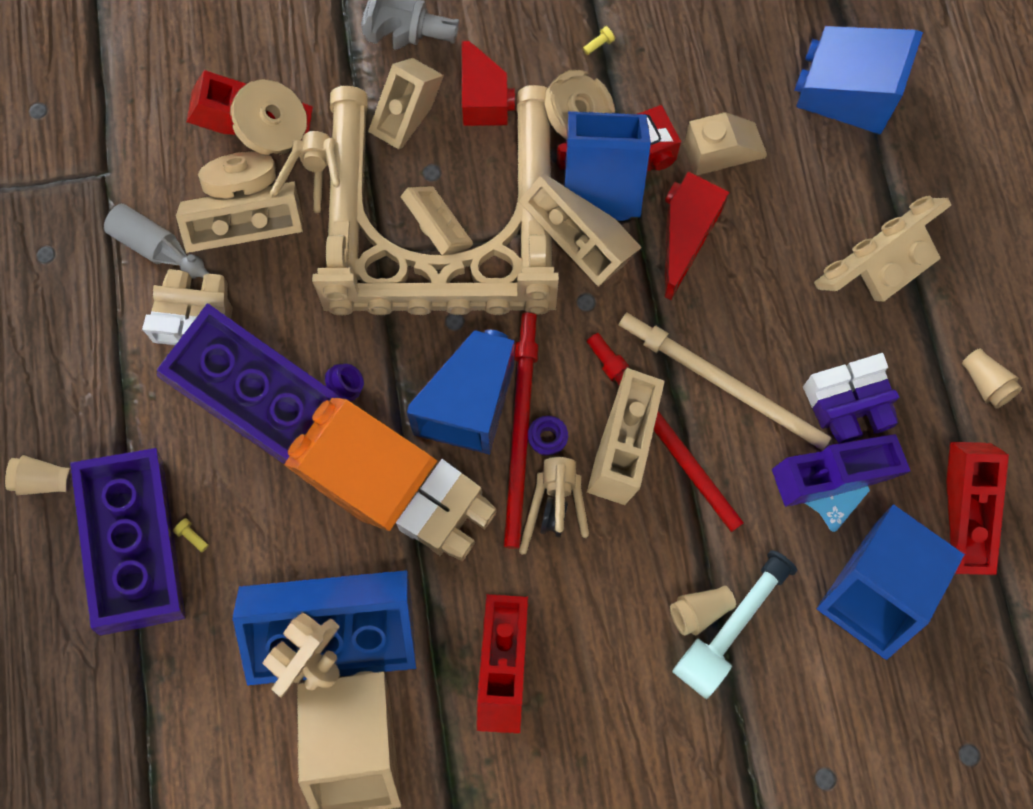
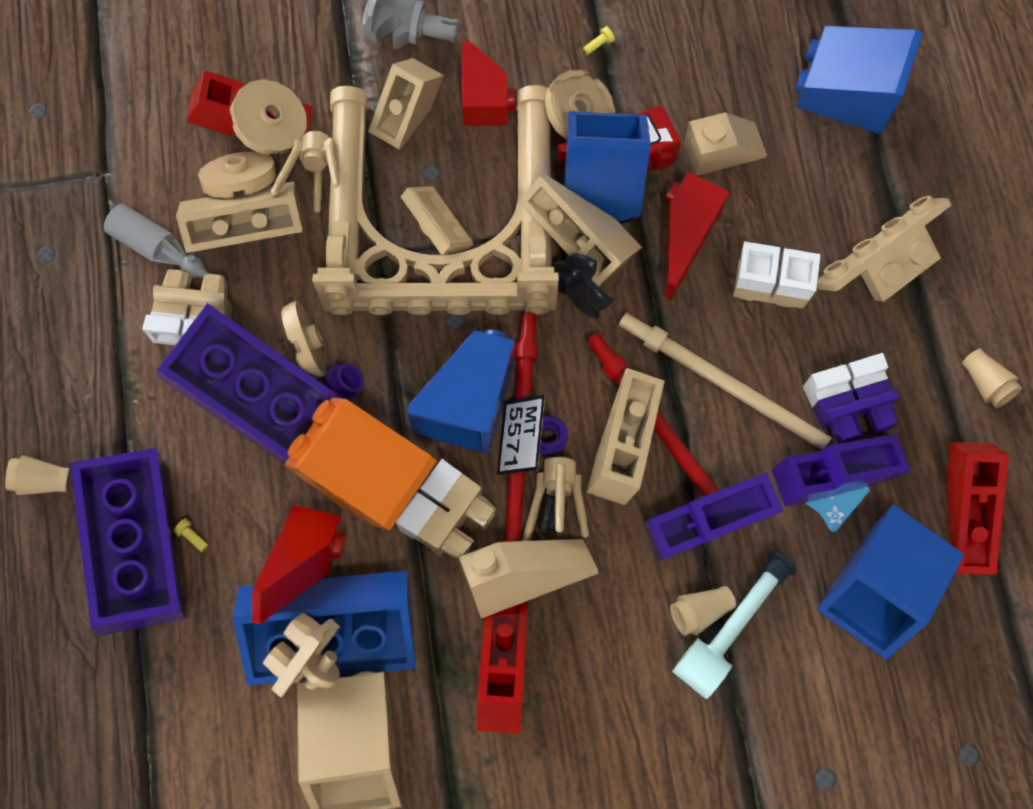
(298, 560): none -> red slope
(305, 339): none -> tan plate
(521, 435): none -> sticker
(523, 570): none -> tan slope
(576, 282): none -> black plate
(713, 516): none -> dark purple slope
(786, 285): none -> white hips

